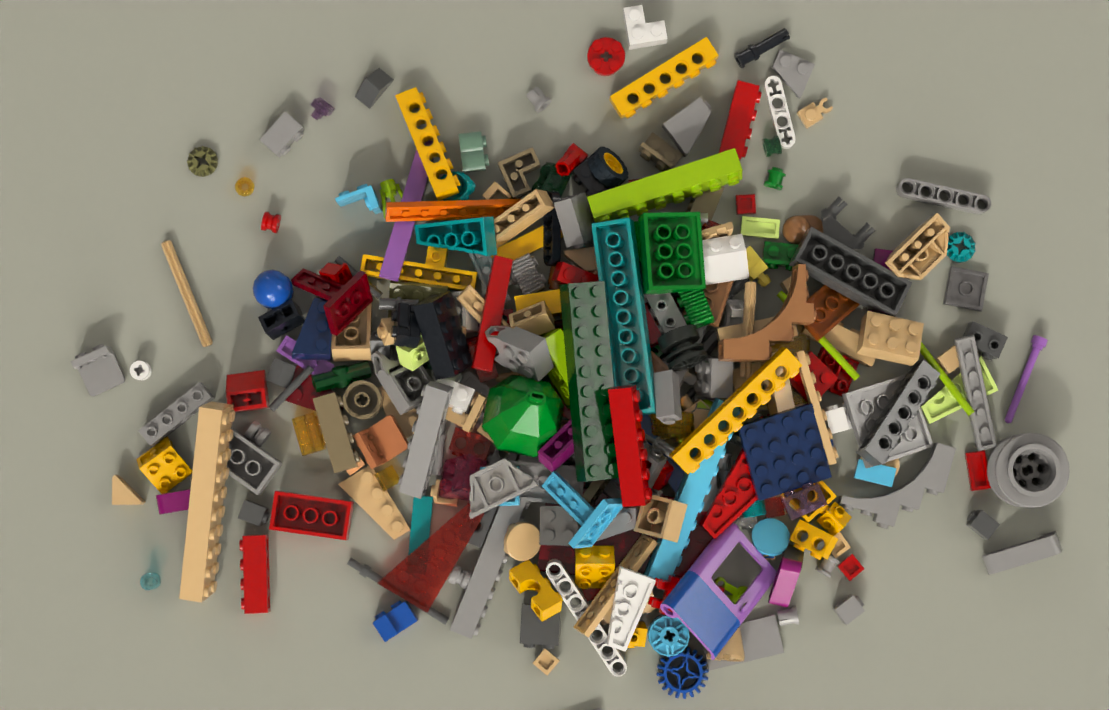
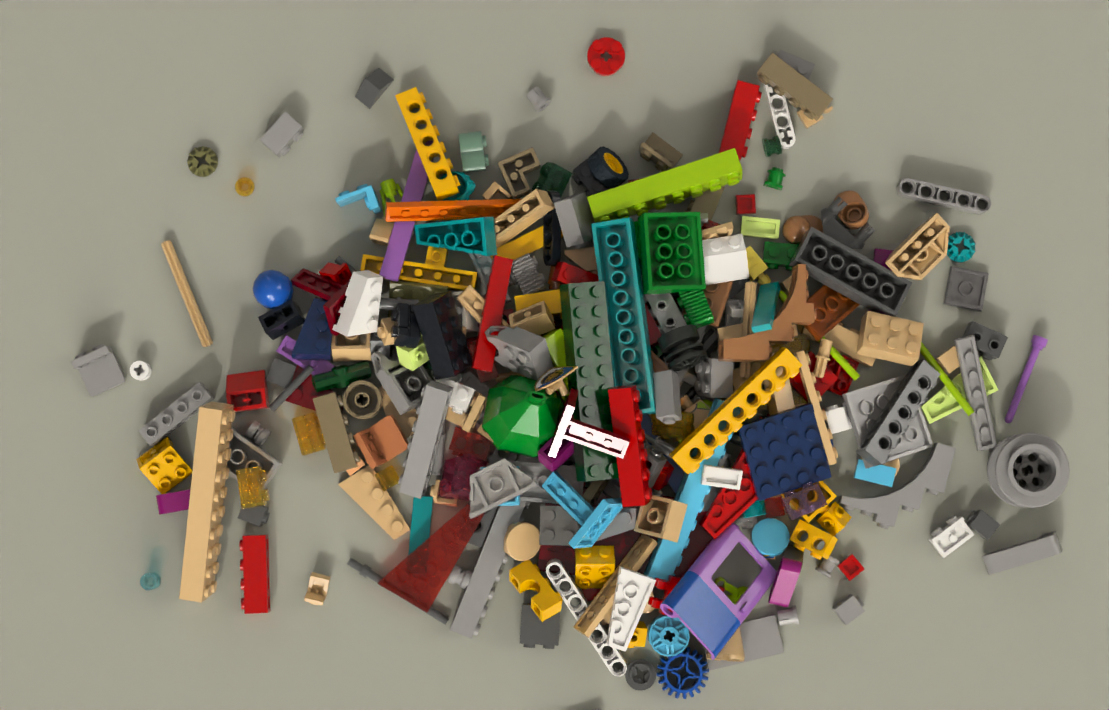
(123, 493): tan slope -> none
(252, 487): none -> clear yellow brick
(270, 222): red wheel -> none
(311, 515): red brick -> none
(317, 589): none -> tan bracket
(322, 108): clear purple tile -> none
(362, 304): none -> white wedge
(381, 231): none -> tan slope
(394, 621): blue brick -> none
(546, 661): tan plate -> none
(553, 380): none -> shield
(571, 159): red piece -> none
(585, 433): none -> piece
(640, 33): white brick -> none
(649, 677): none -> dark grey gear
(687, 125): light grey slope -> none
(702, 49): yellow brick -> none
(721, 477): none -> white tile
(754, 51): black pin -> none
(765, 307): none -> teal tile
(794, 86): none -> dark tan brick
(822, 357): none -> tan axle
(840, 546): tan plate -> none
(855, 213): none -> medium nougat cap
(951, 536): none -> white bracket
(977, 470): red tile -> none

